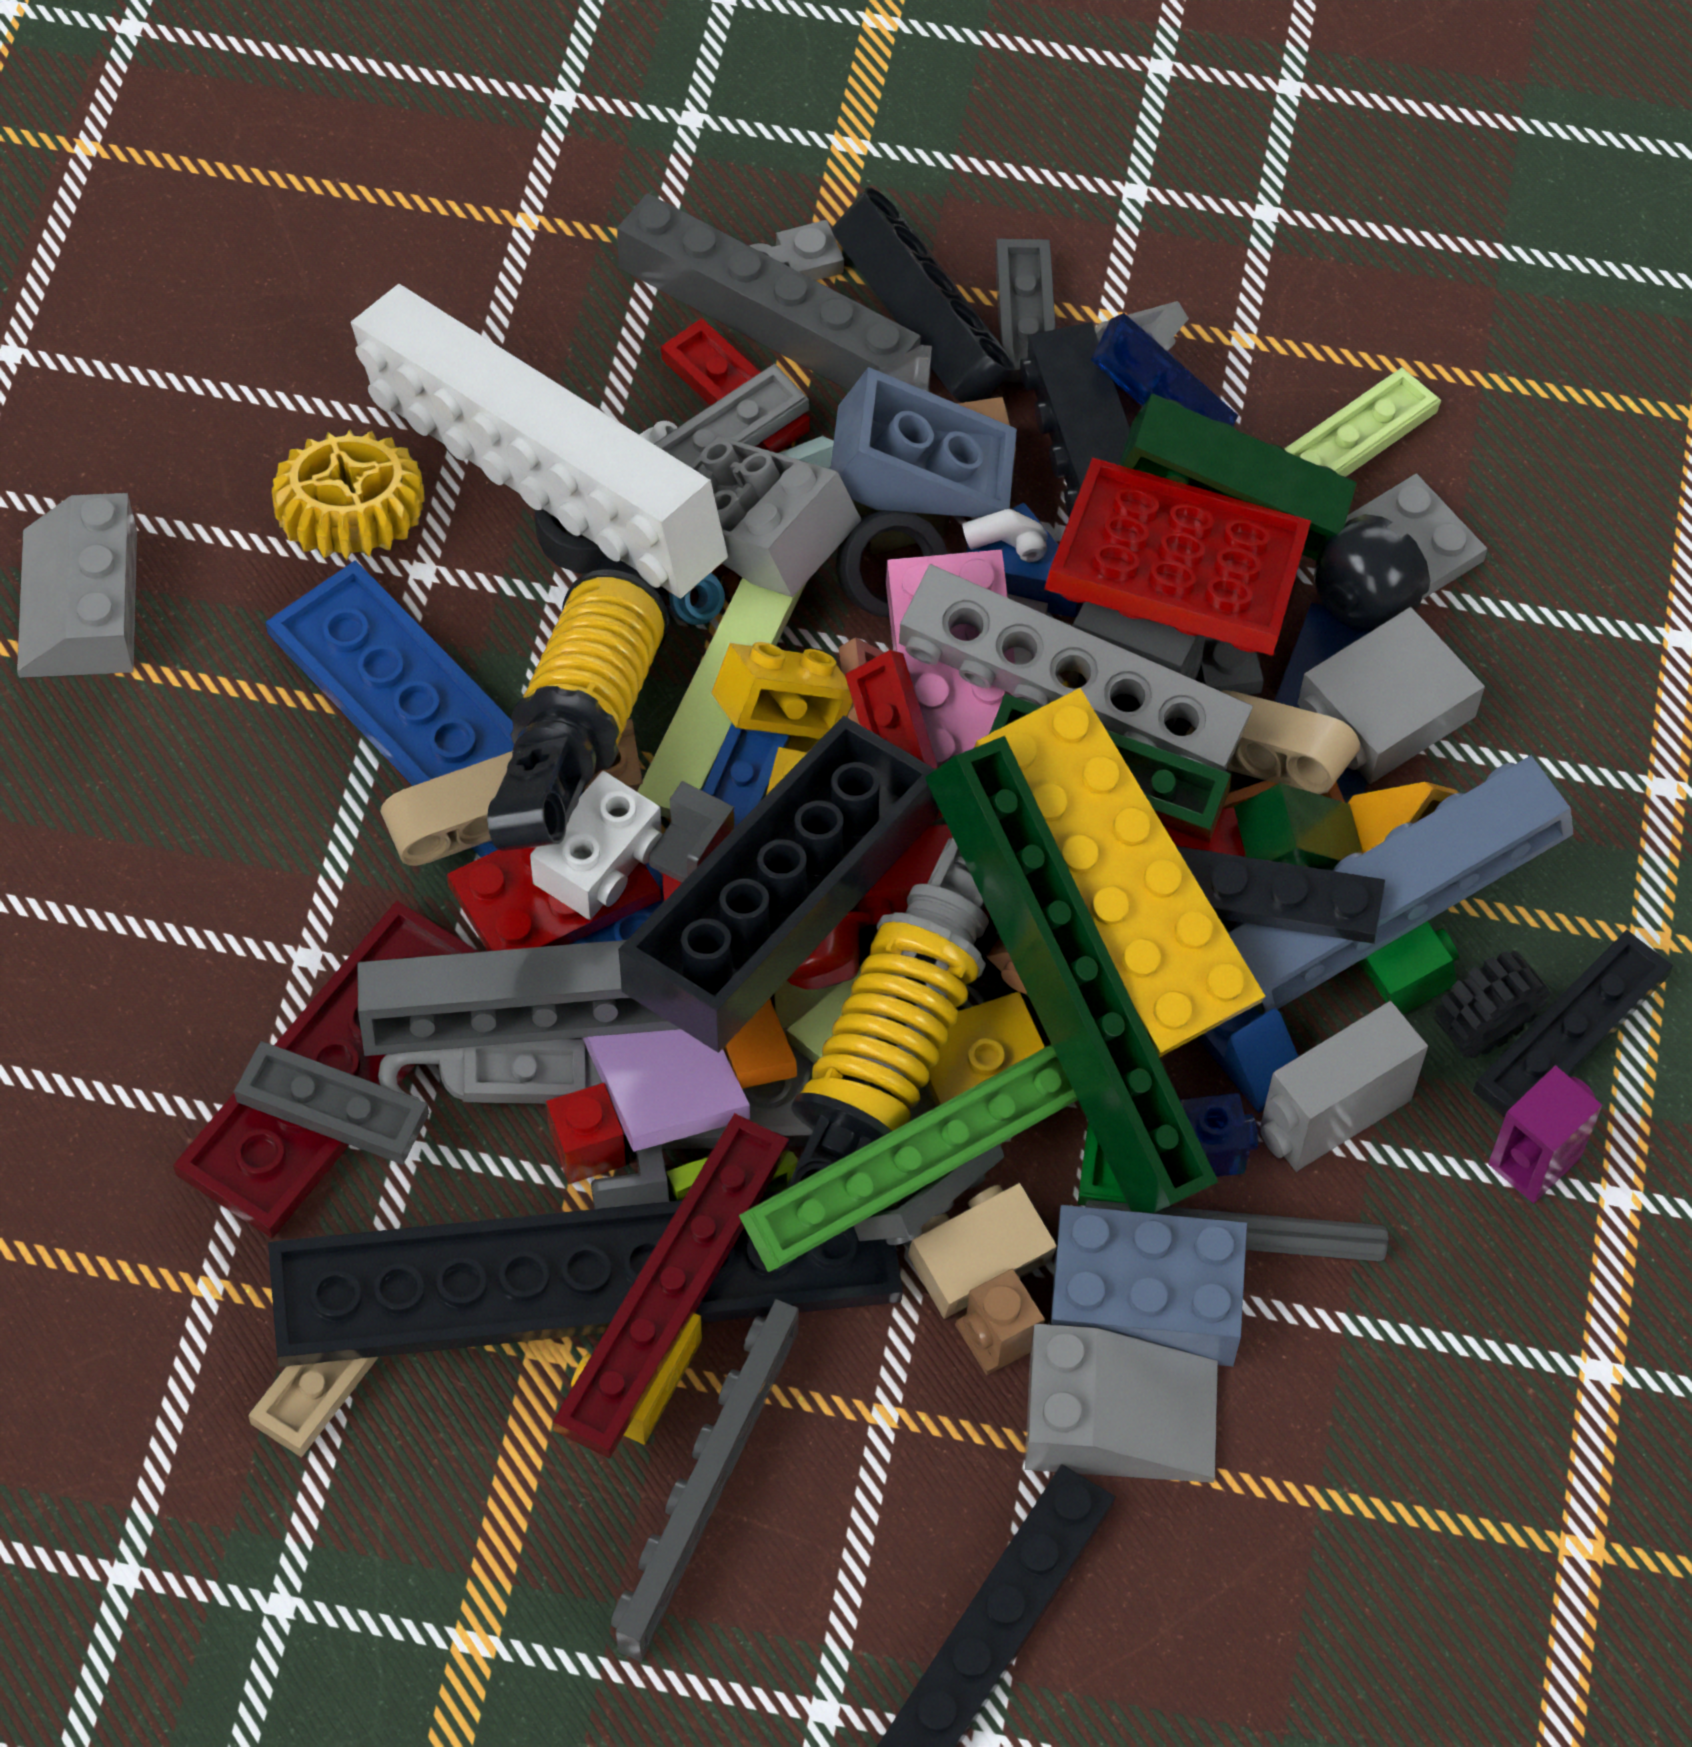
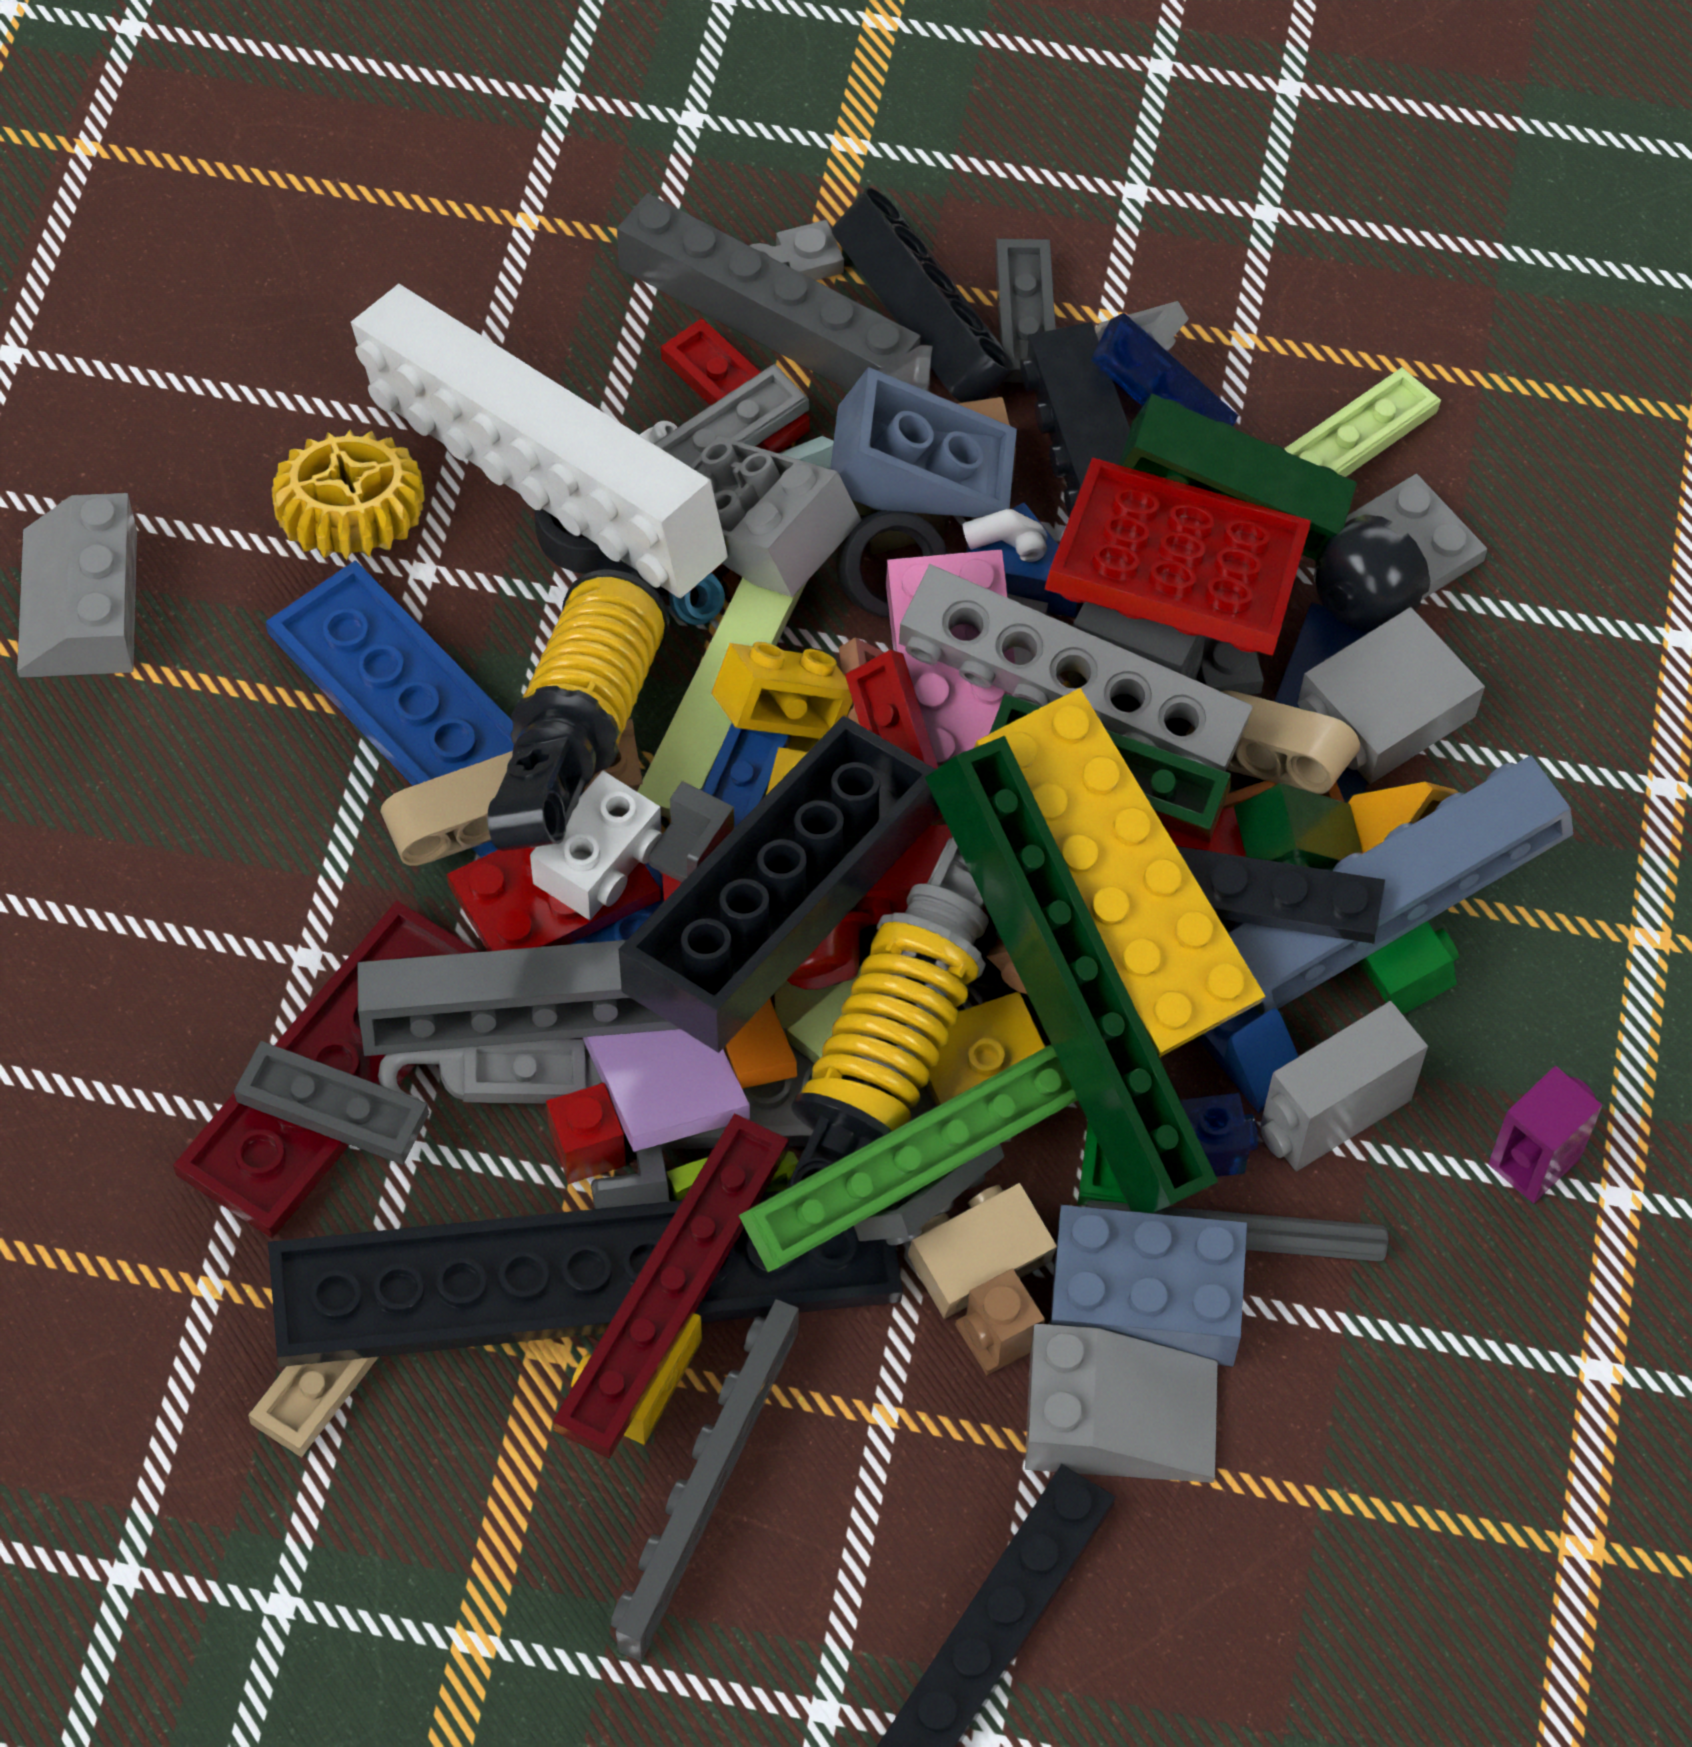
(1491, 1004): black tyre -> none
(1576, 1021): black plate -> none

